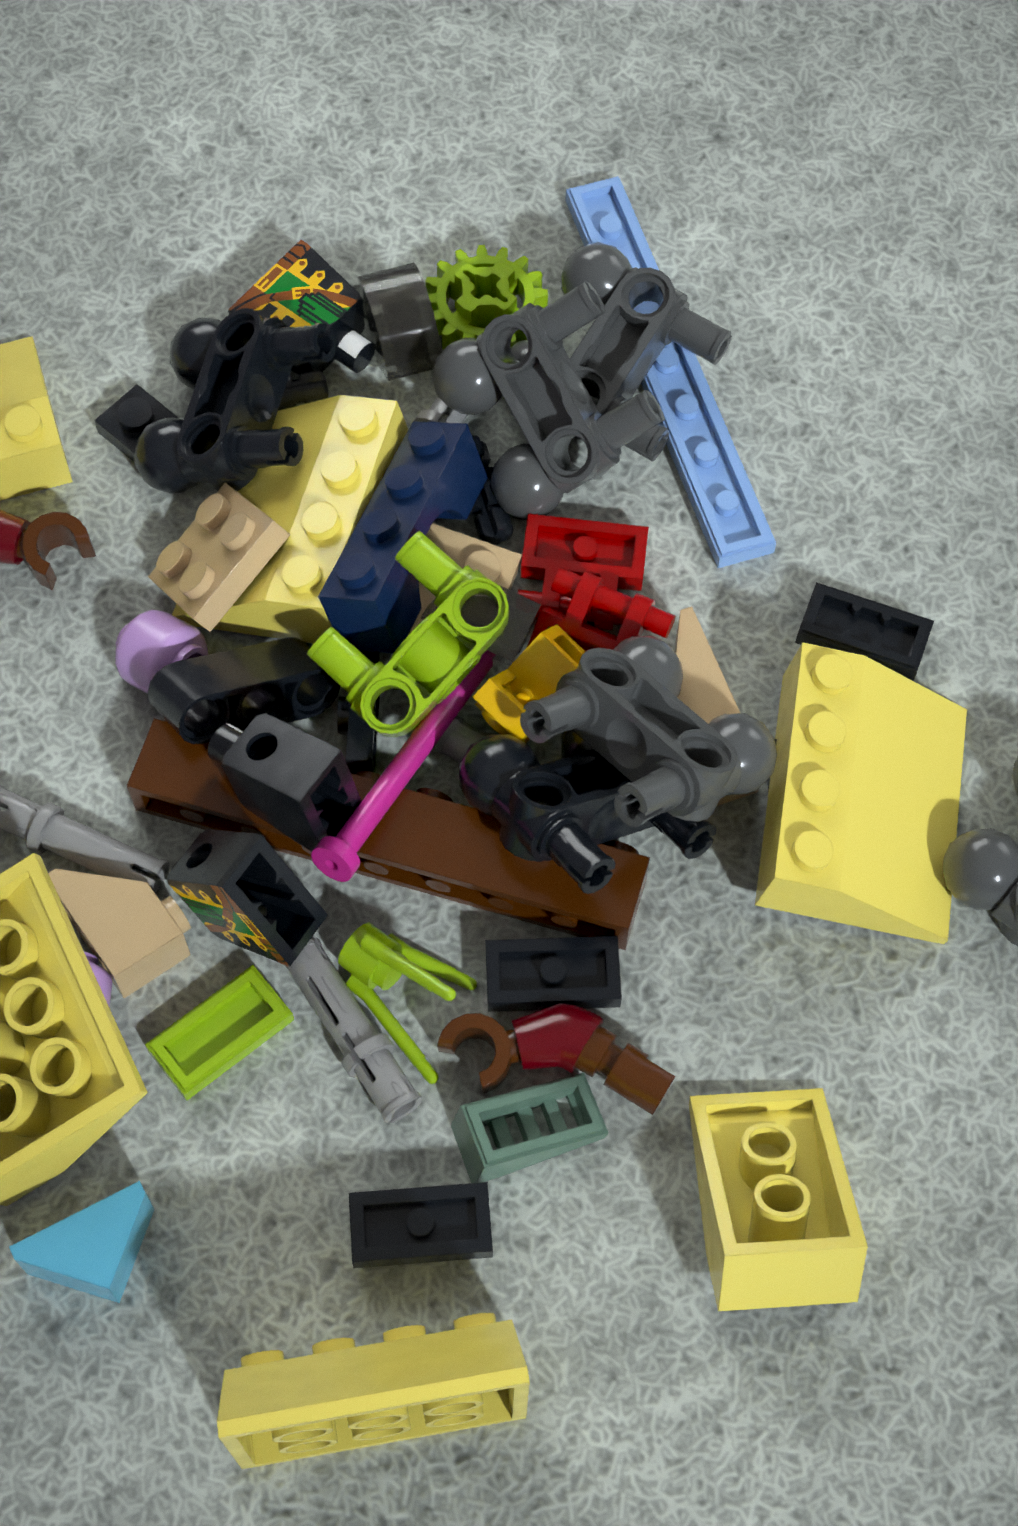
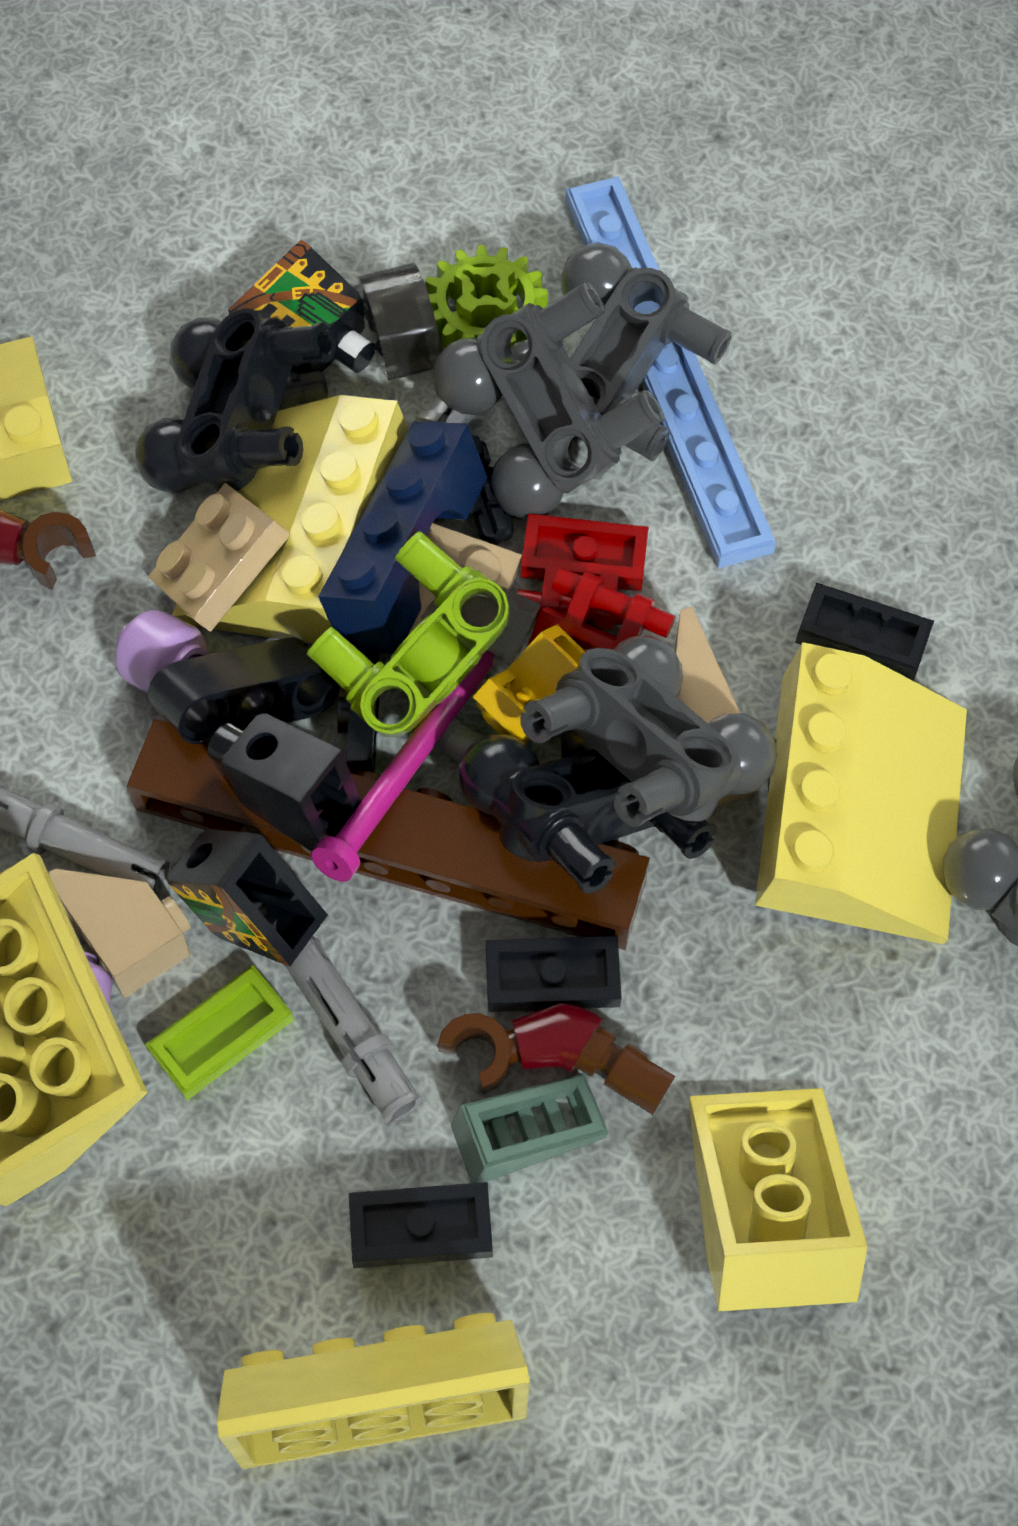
(92, 1247): medium azure slope -> none
(128, 418): black plate -> none
(380, 961): lime plant -> none

